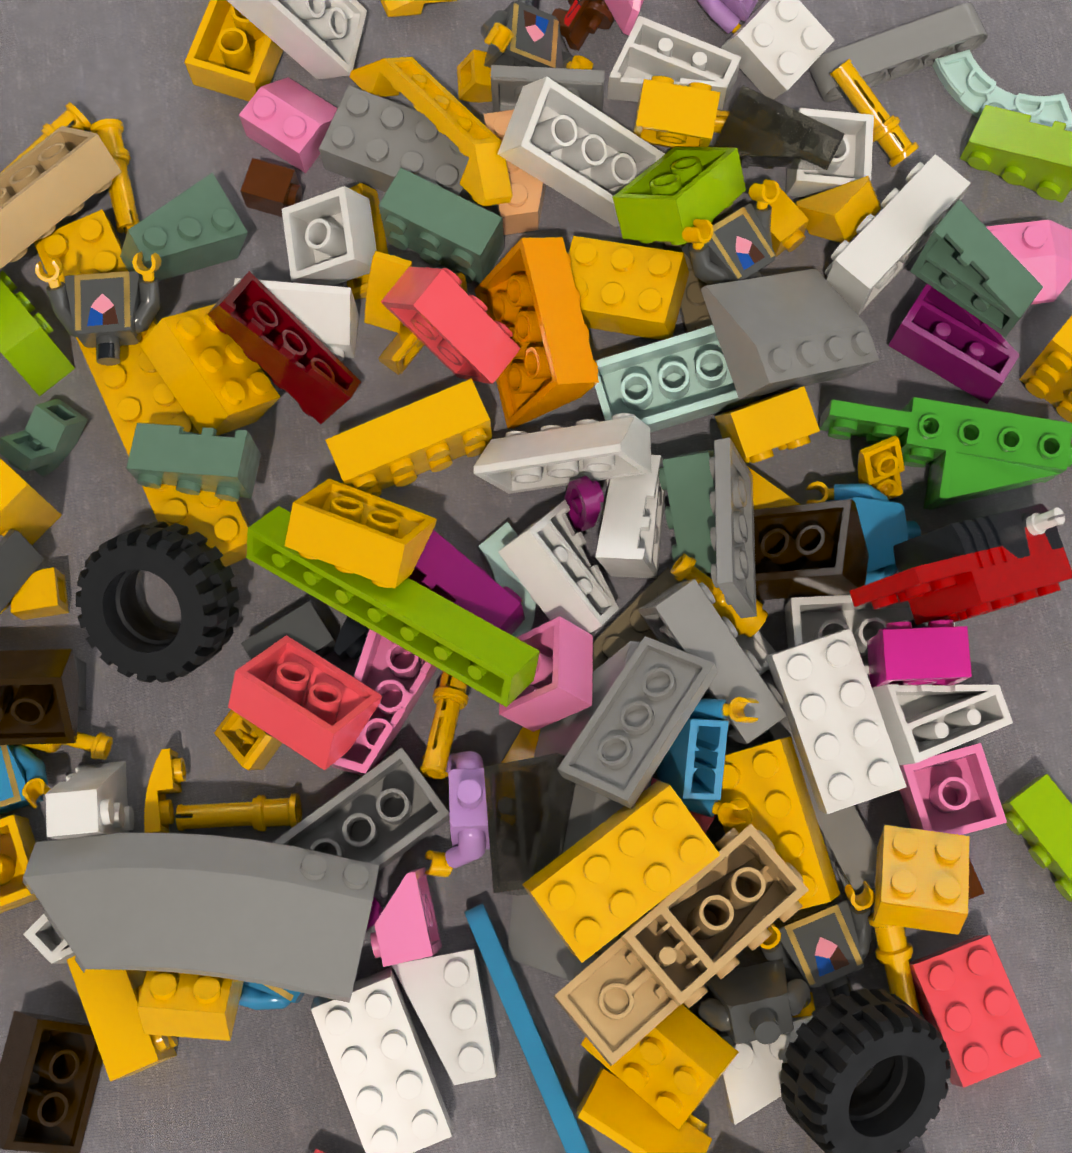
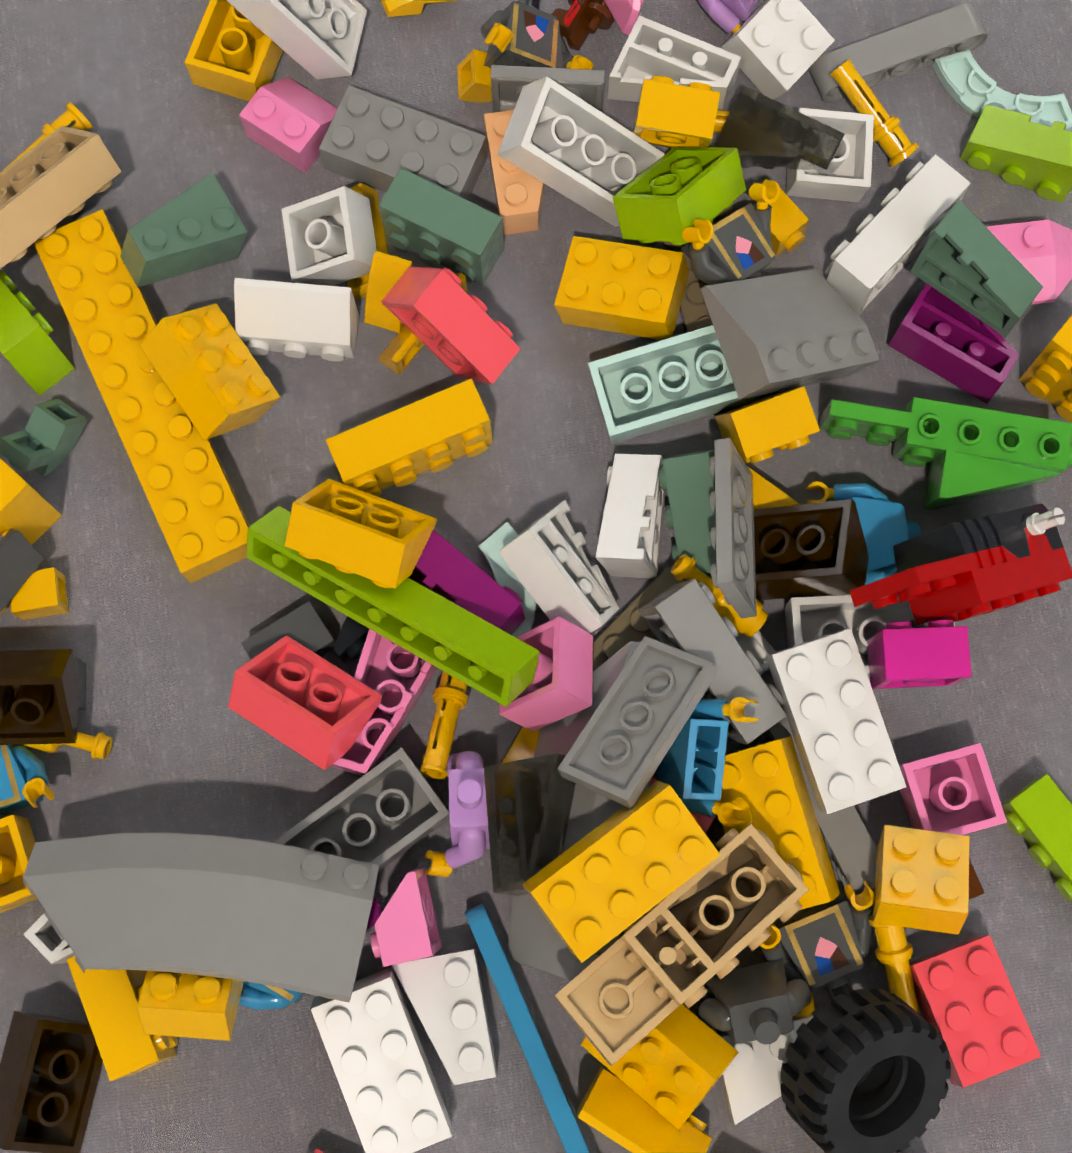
(90, 803): white wedge -> none
(105, 307): dark grey torso -> none
(120, 626): black tyre -> none
(121, 190): yellow pin -> none
(164, 779): yellow slope -> none
(194, 460): sand green wedge -> none
(246, 741): yellow slope -> none
(259, 813): yellow pin -> none
(270, 187): reddish brown brick -> none
(284, 348): dark red wedge -> none
(486, 172): yellow slope -> none
(539, 304): light orange slope -> none
(562, 454): white slope -> none
(584, 502): magenta plate -> none
(840, 210): yellow slope -> none
(881, 466): yellow slope -> none
(938, 717): white wedge -> none

